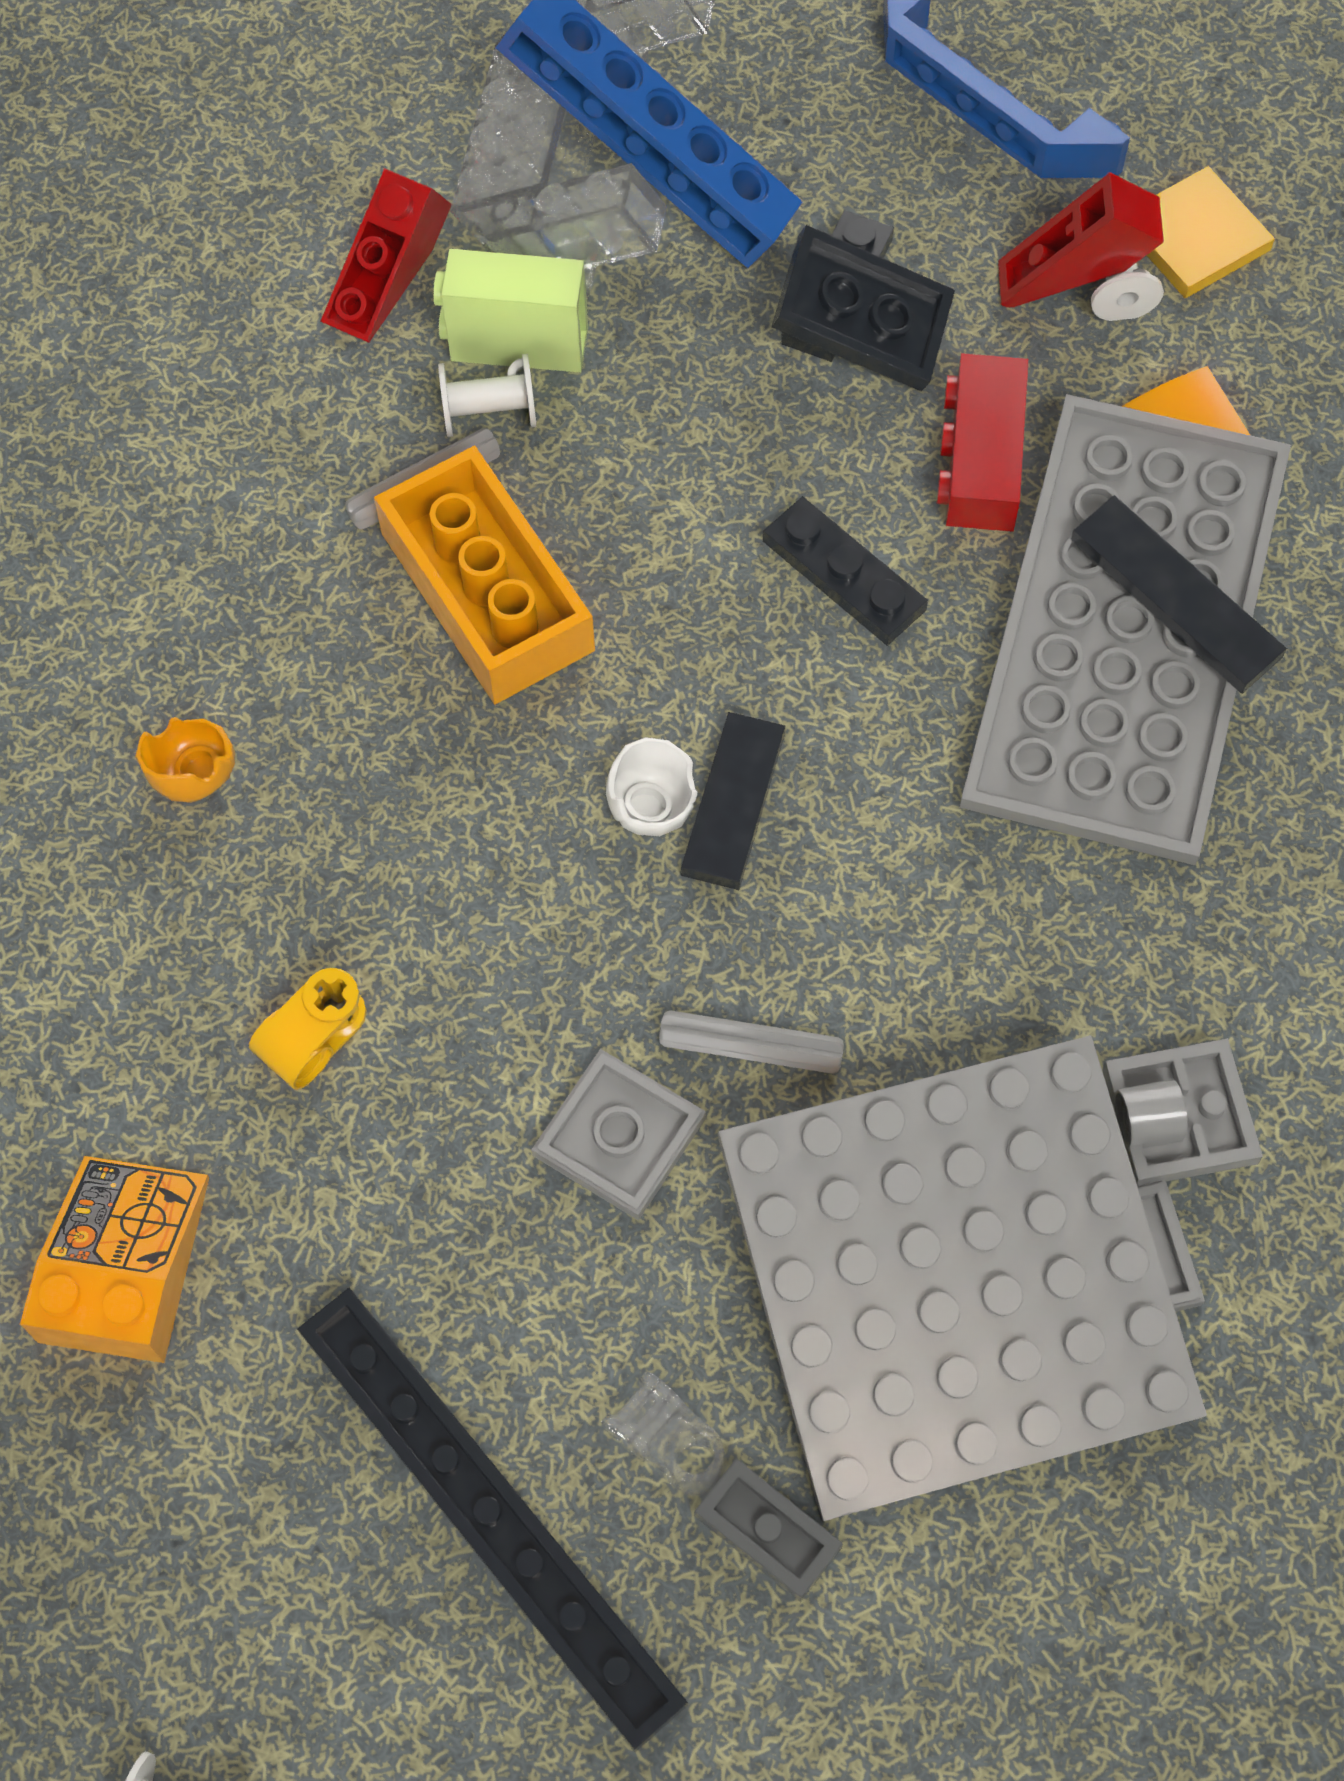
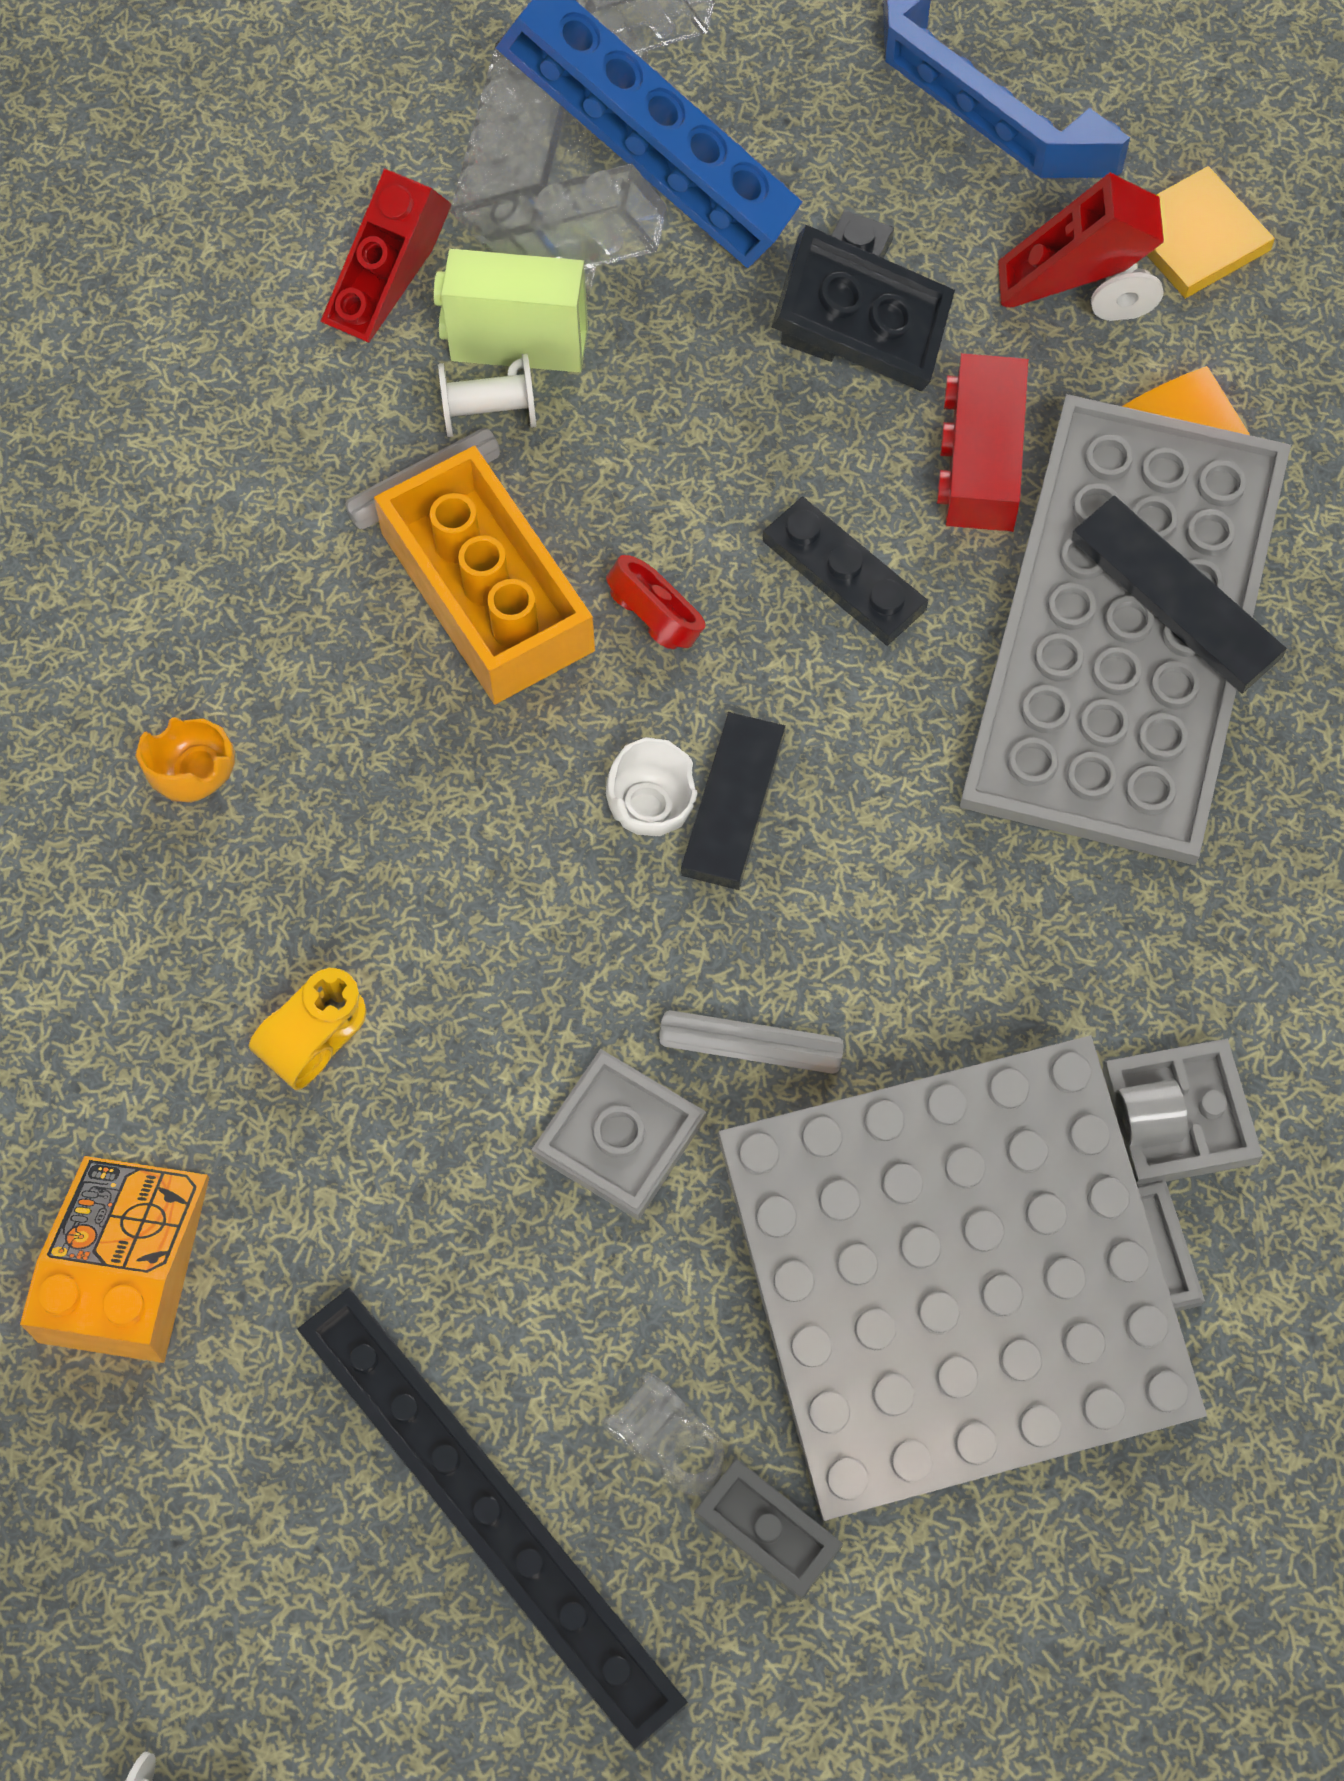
(649, 595): none -> red plate

